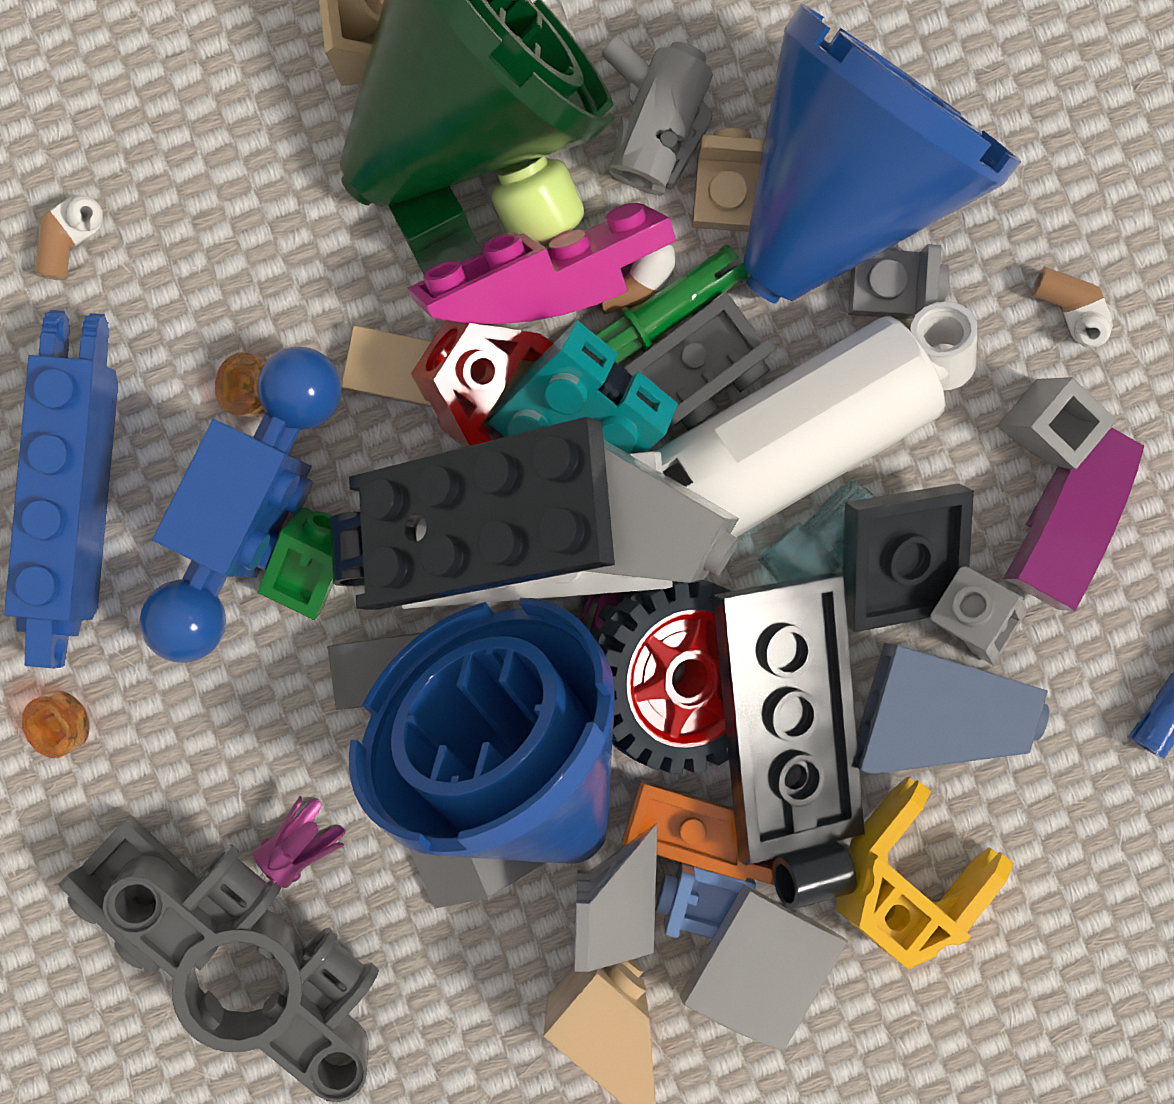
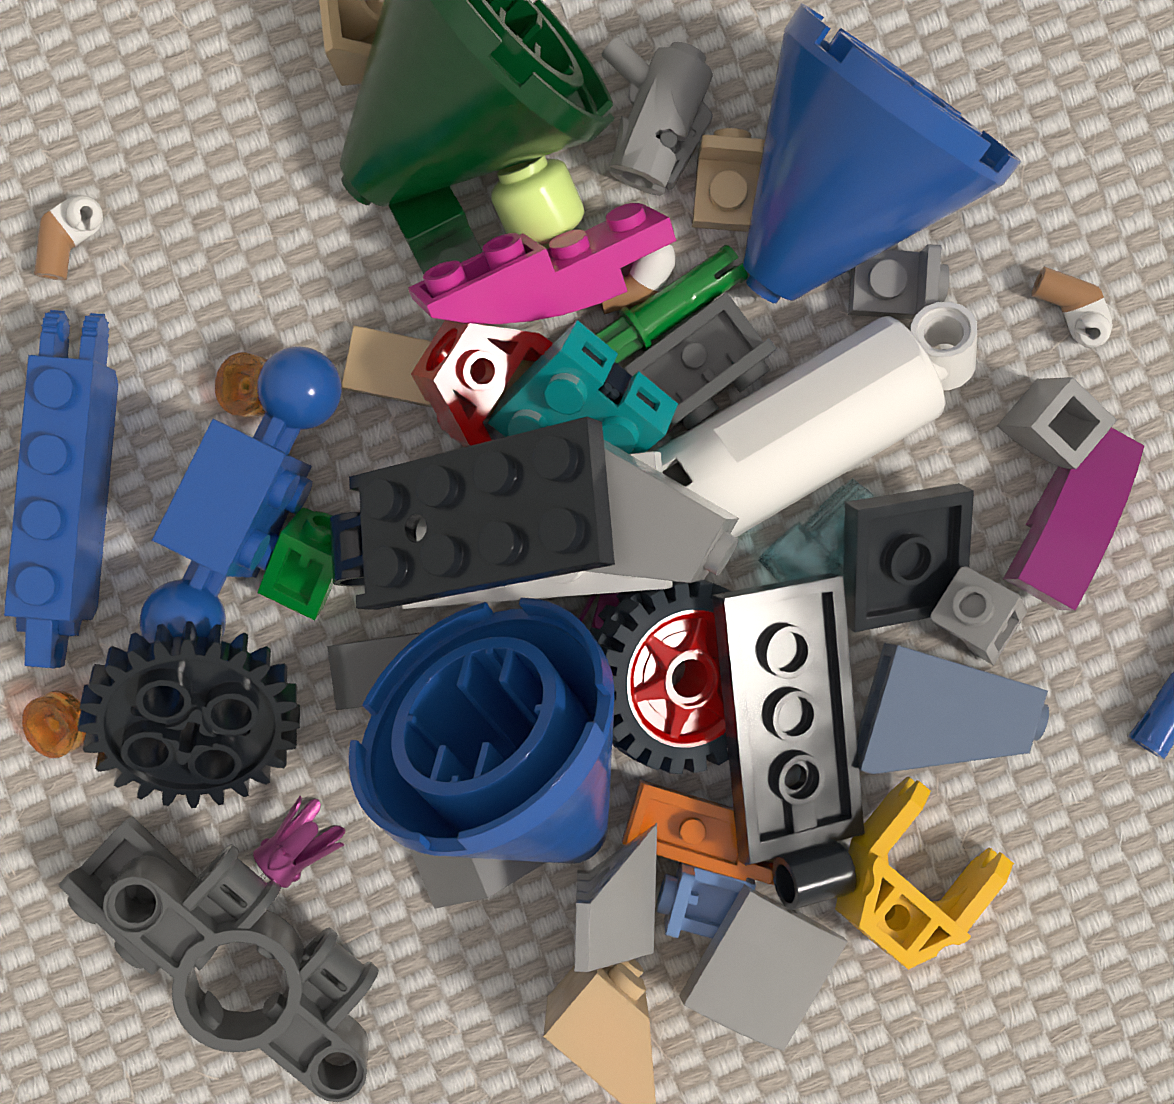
(189, 715): none -> black gear

